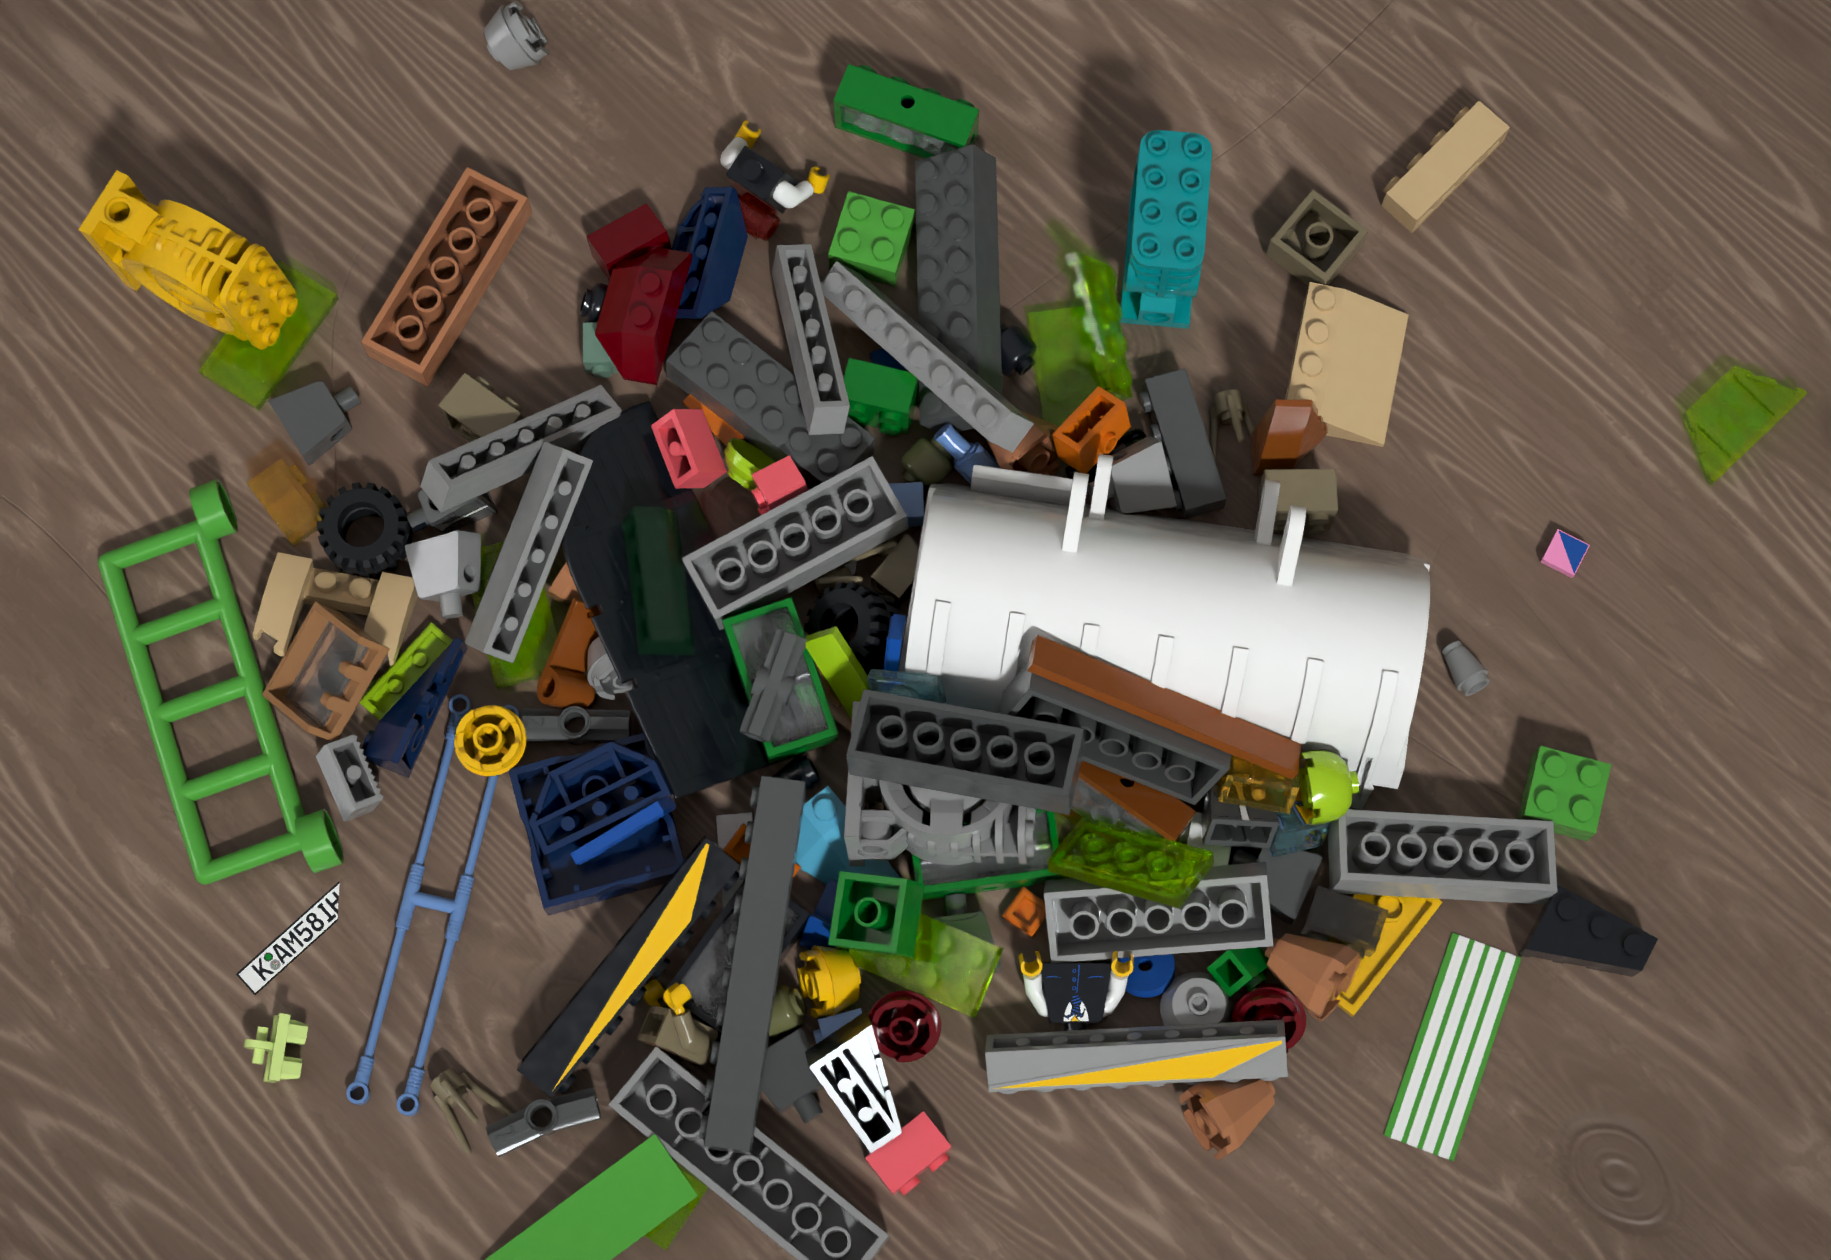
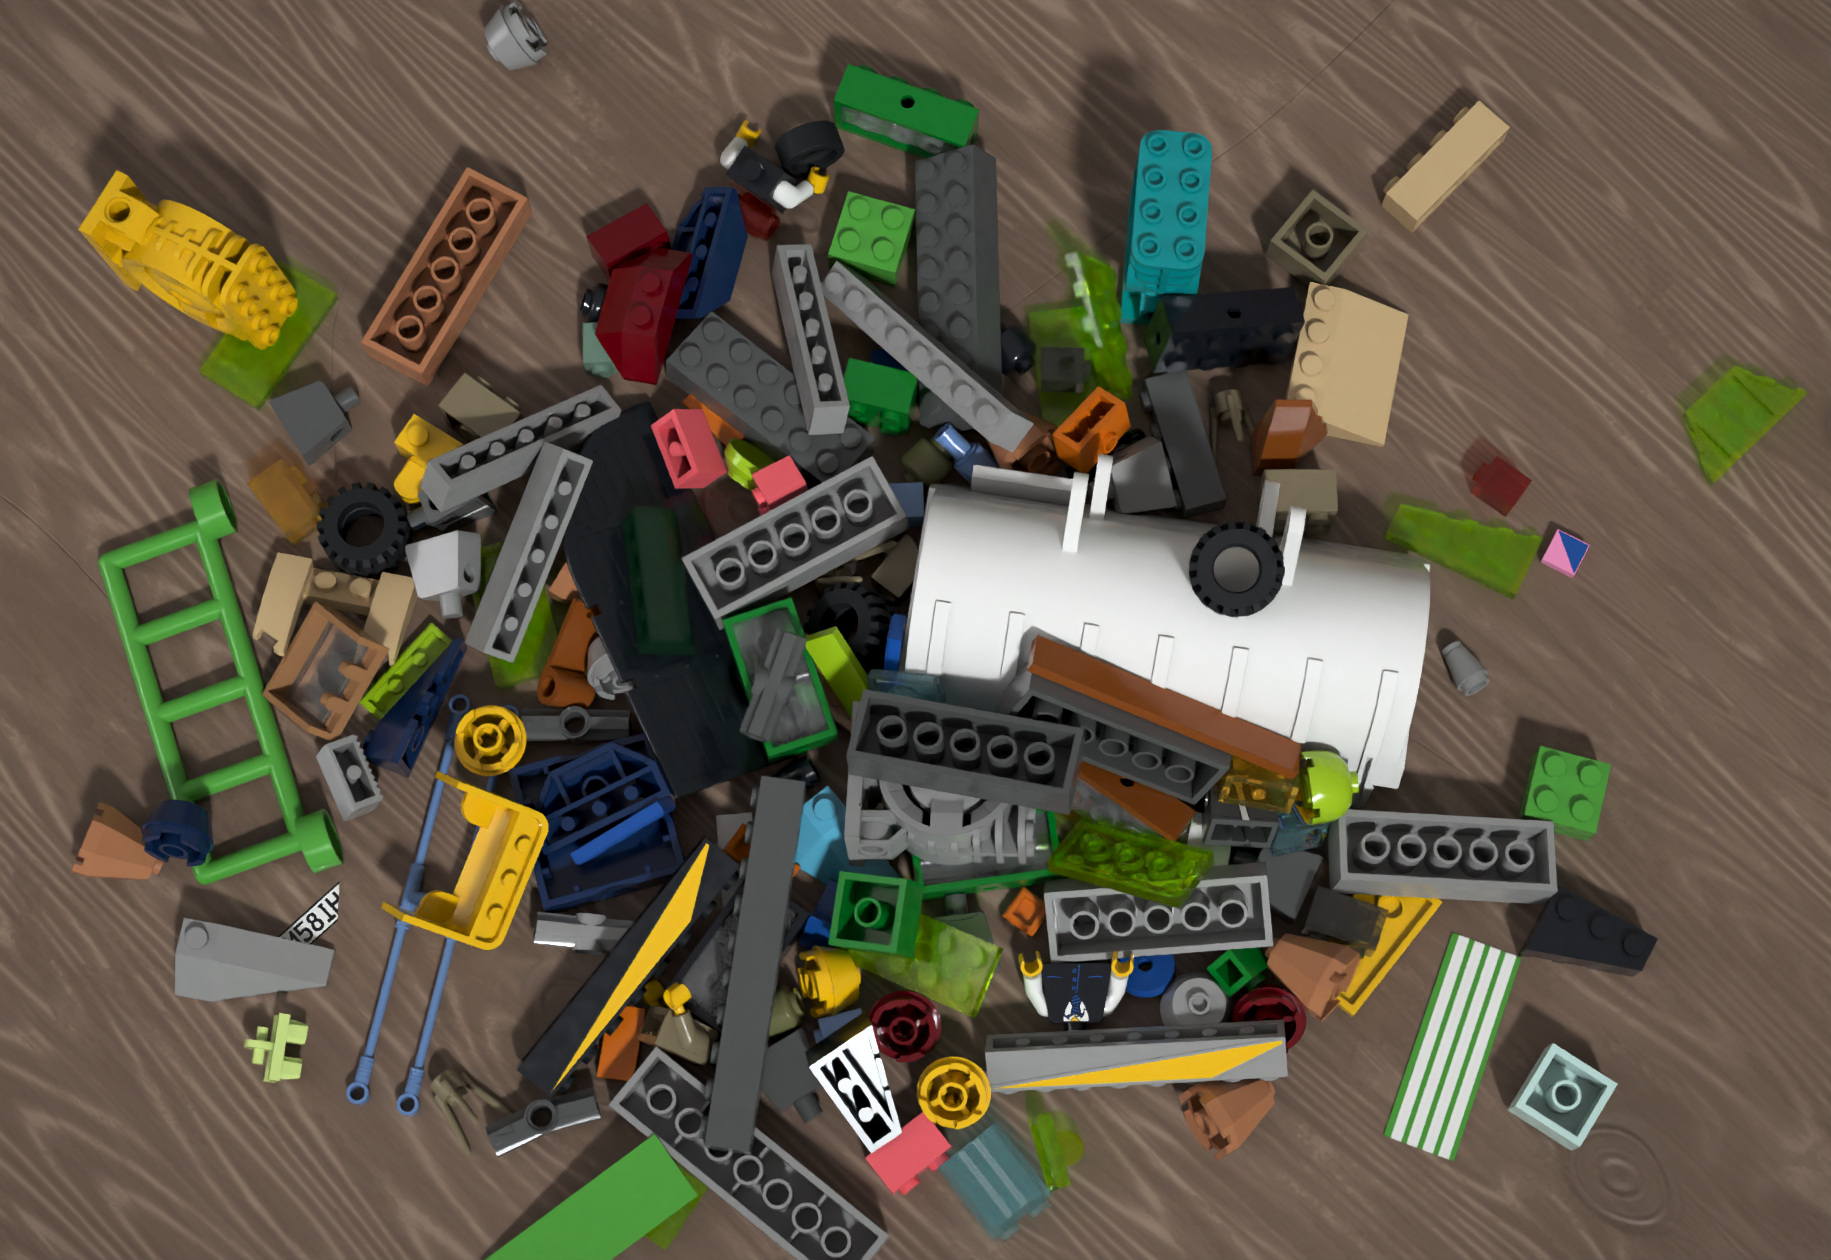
(114, 849): none -> nougat cone
(179, 831): none -> dark blue cone
(232, 962): none -> light grey wedge
(419, 444): none -> yellow brick
(492, 875): none -> yellow windscreen
(583, 932): none -> light grey piece
(621, 1049): none -> orange tile
(809, 146): none -> black tyre
(953, 1092): none -> yellow cone
(995, 1183): none -> clear light blue brick
(1055, 1150): none -> clear neon green tile
(1064, 370): none -> clear smoke brick
(1223, 330): none -> black brick
(1247, 537): none -> black tyre
(1478, 552): none -> clear neon green wing
(1499, 485): none -> clear red brick
(1562, 1097): none -> light aqua brick

